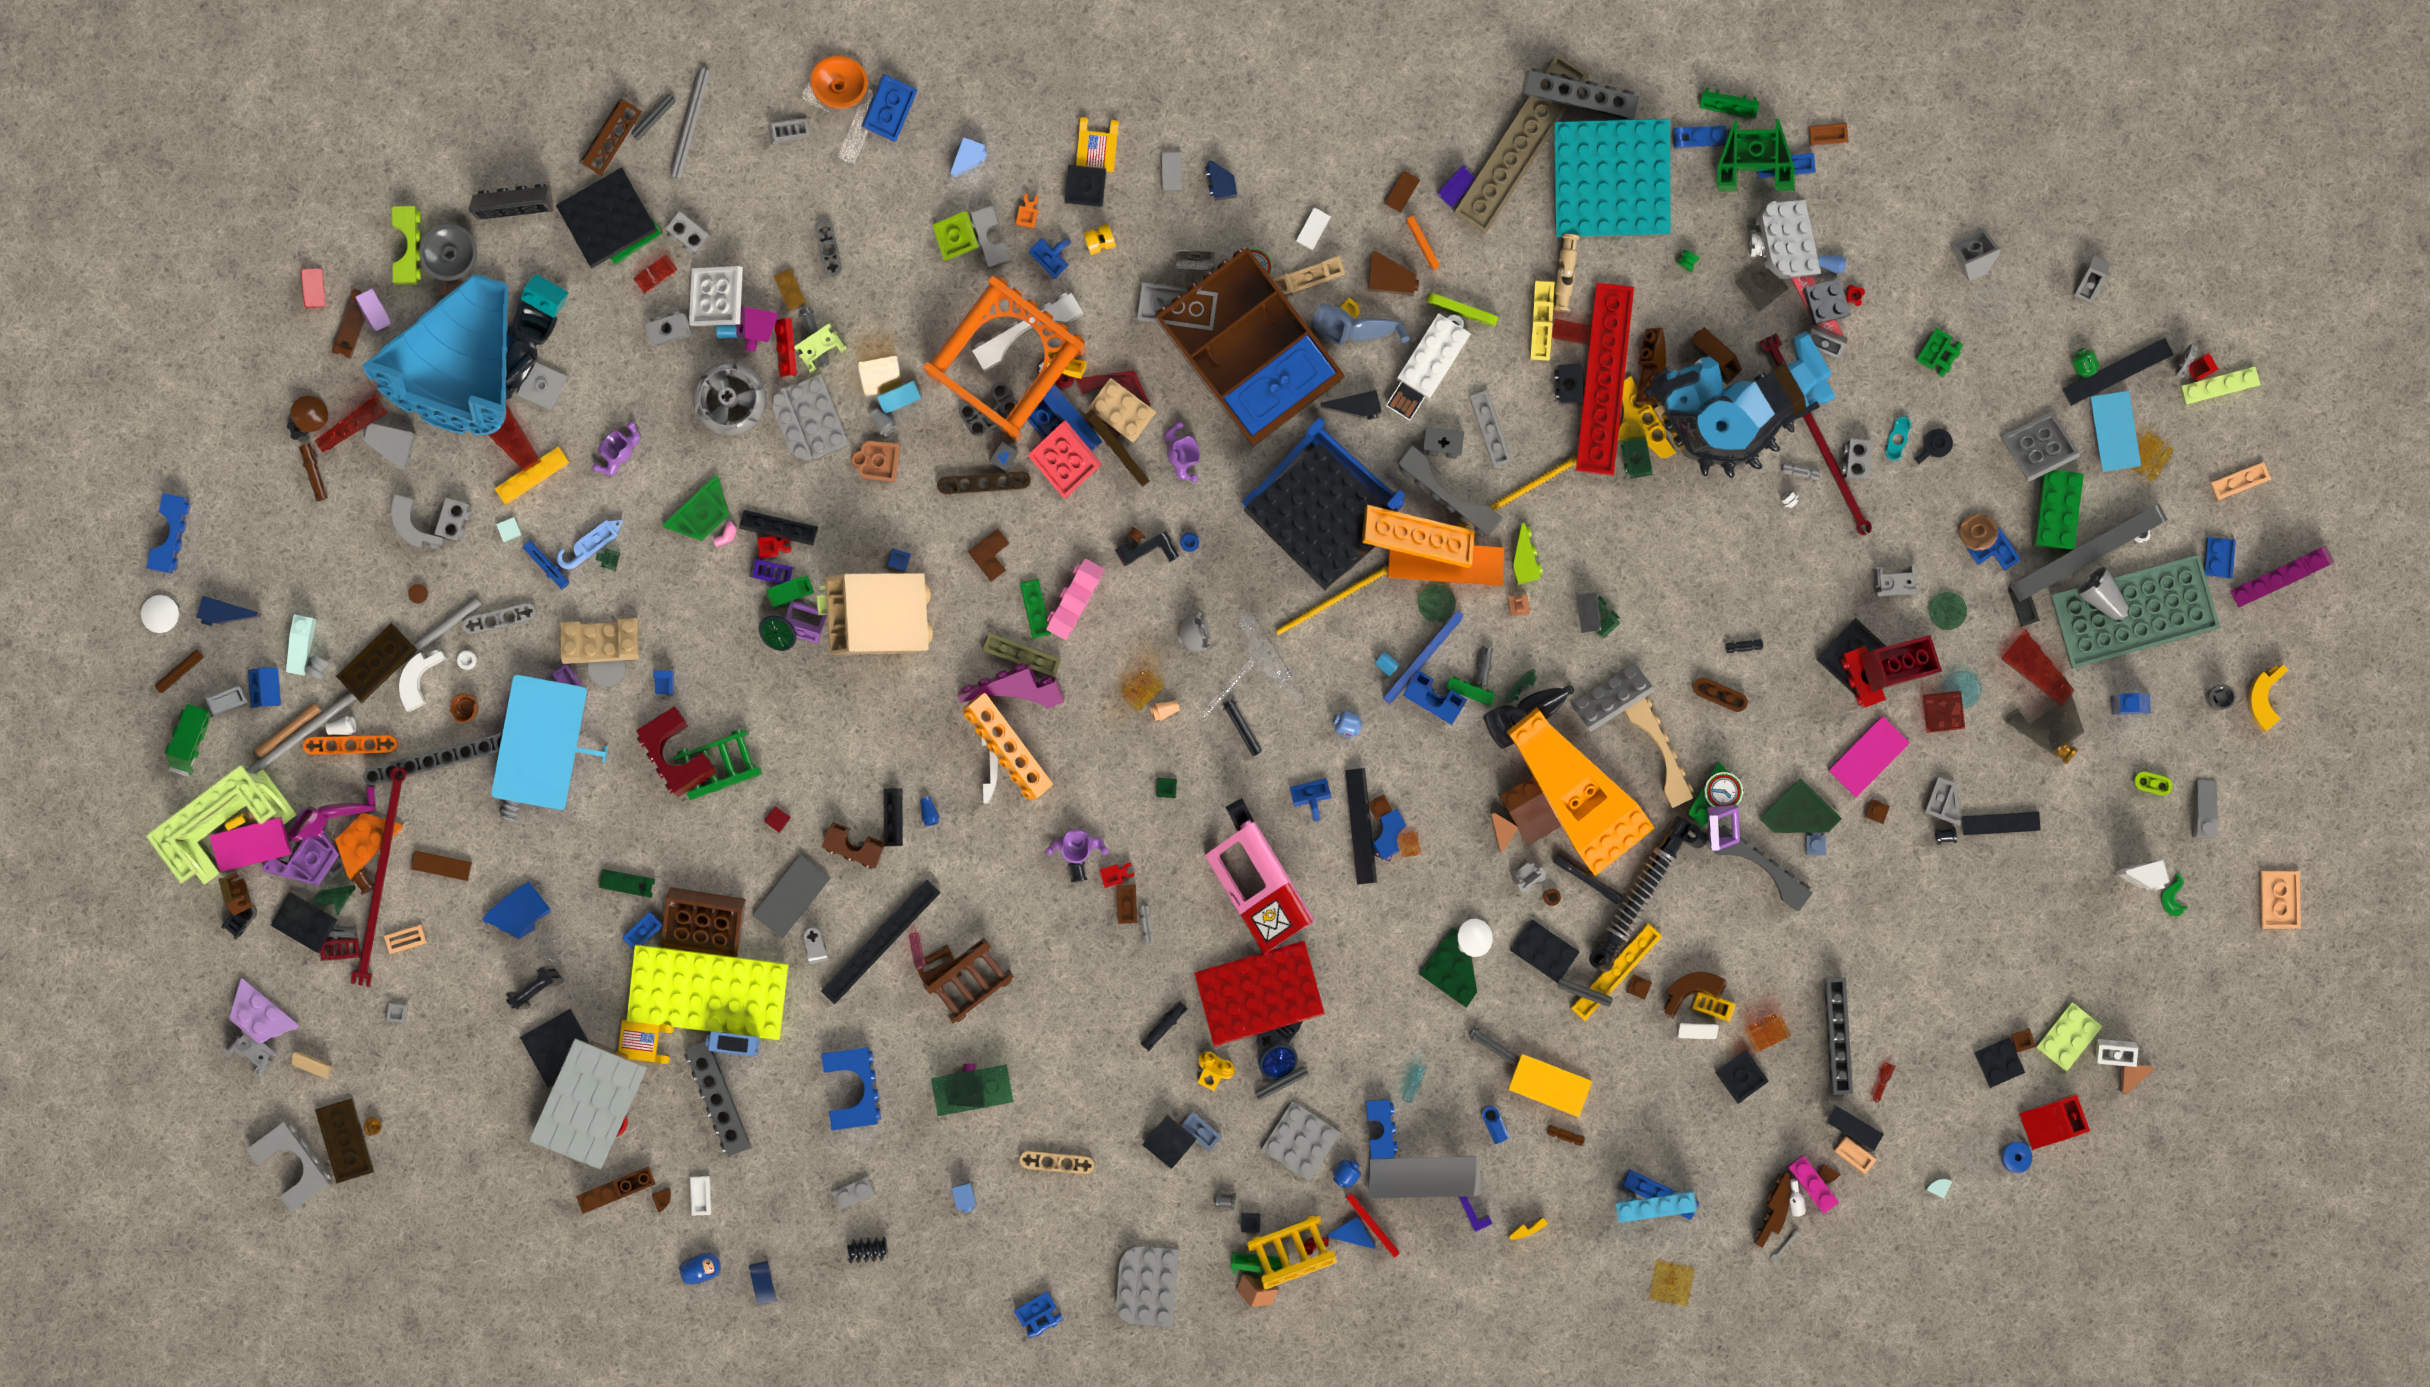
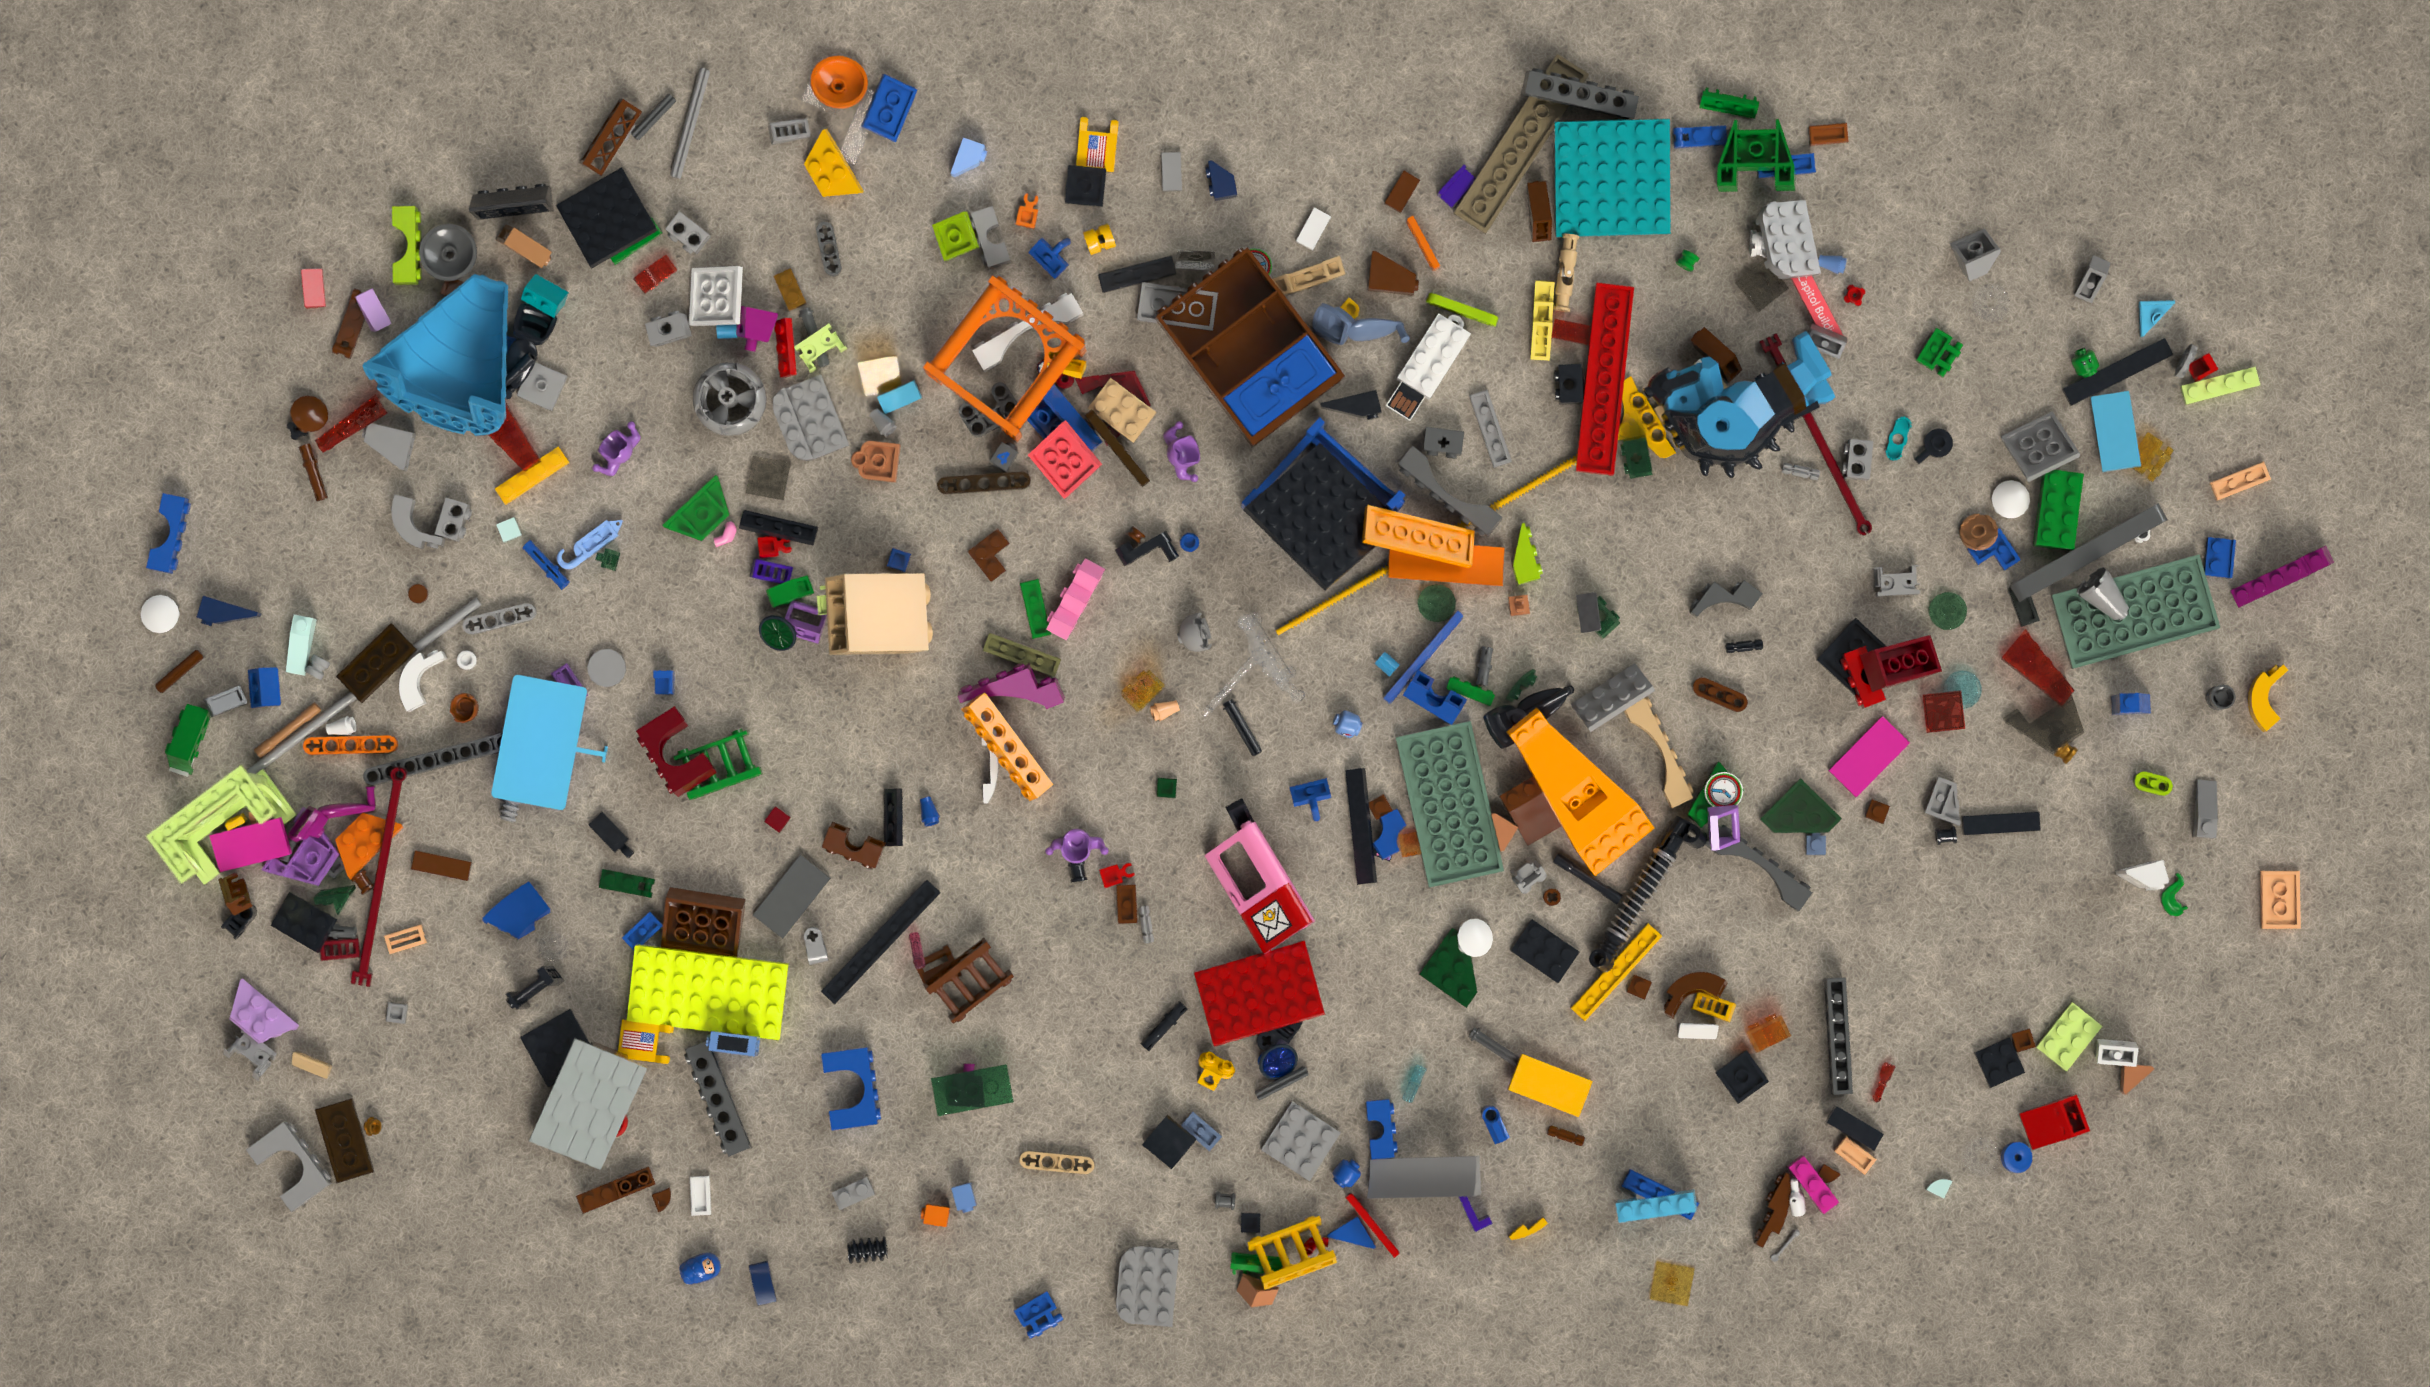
(524, 246): none -> medium nougat slope
(599, 641): tan piece -> none
(611, 834): none -> black plate
(768, 478): none -> clear smoke tile
(830, 168): none -> yellow wing
(935, 1215): none -> orange brick
(1137, 274): none -> black tile
(1449, 804): none -> sand green plate
(1539, 211): none -> reddish brown slope
(1585, 992): dark grey axle -> none
(1652, 360): reddish brown slope -> none
(1743, 595): none -> dark grey arch
(1789, 499): white plate -> none
(1826, 301): plate -> none
(2010, 499): none -> white dish
(2151, 312): none -> medium azure tile

